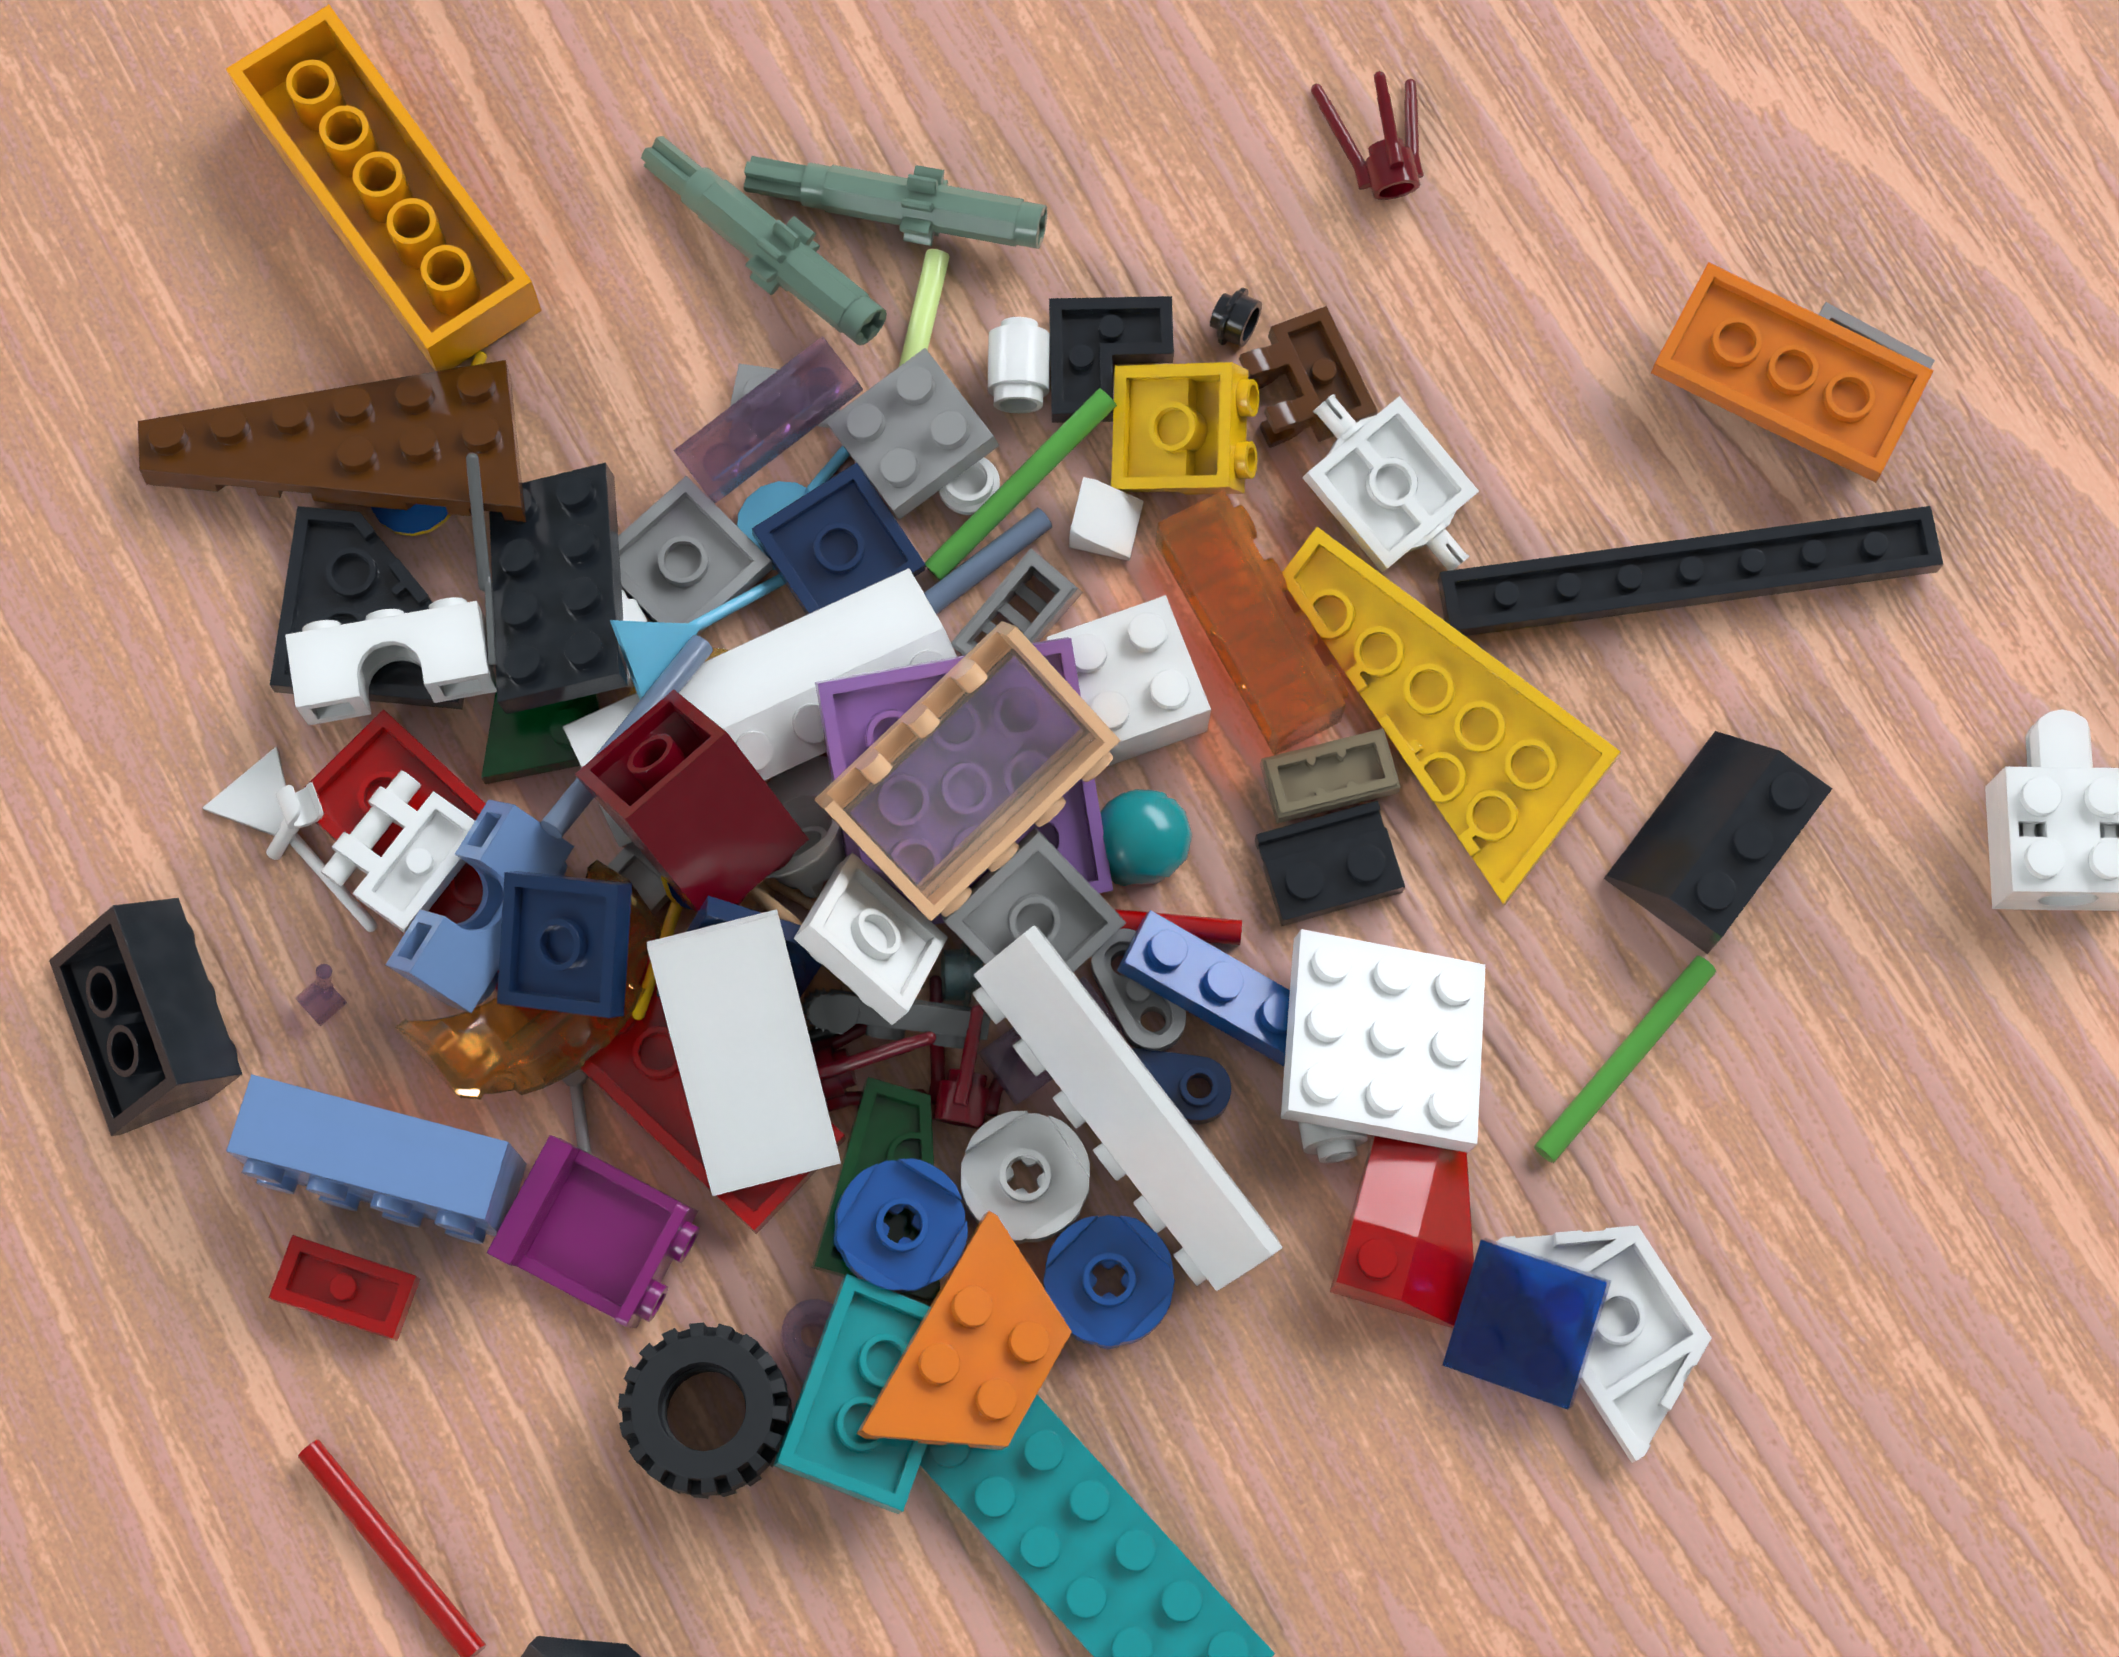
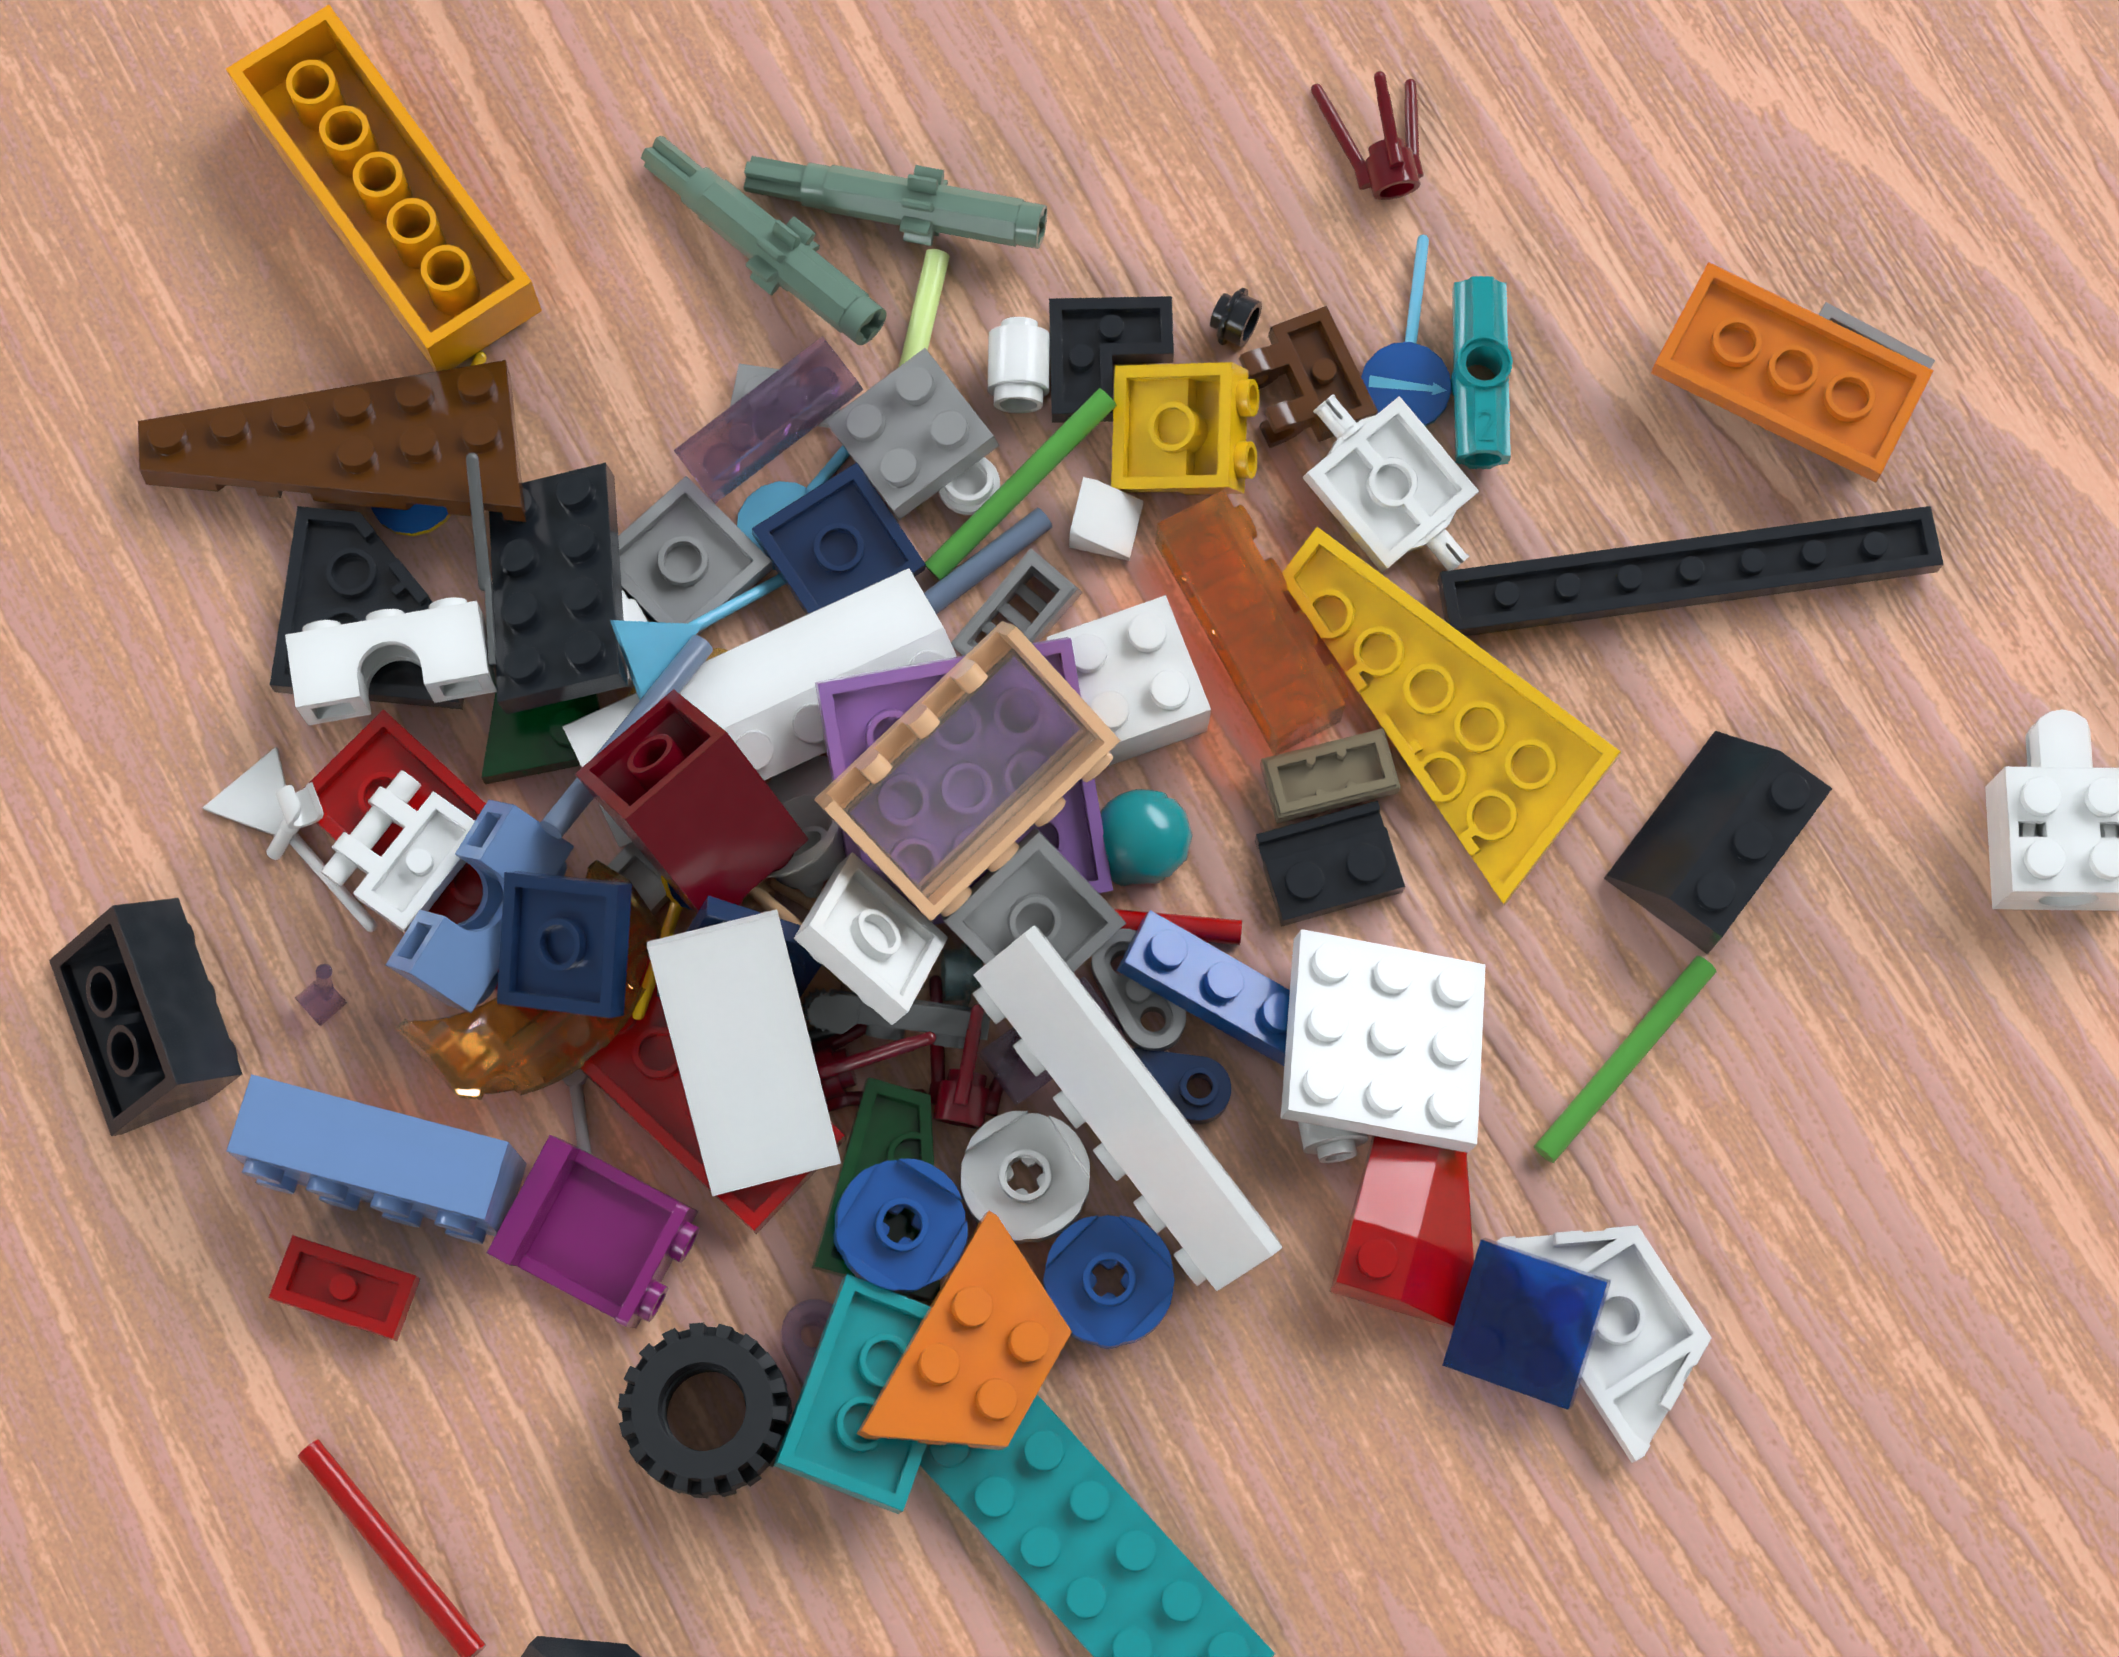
(1407, 367): none -> blue piece
(1482, 340): none -> teal piece

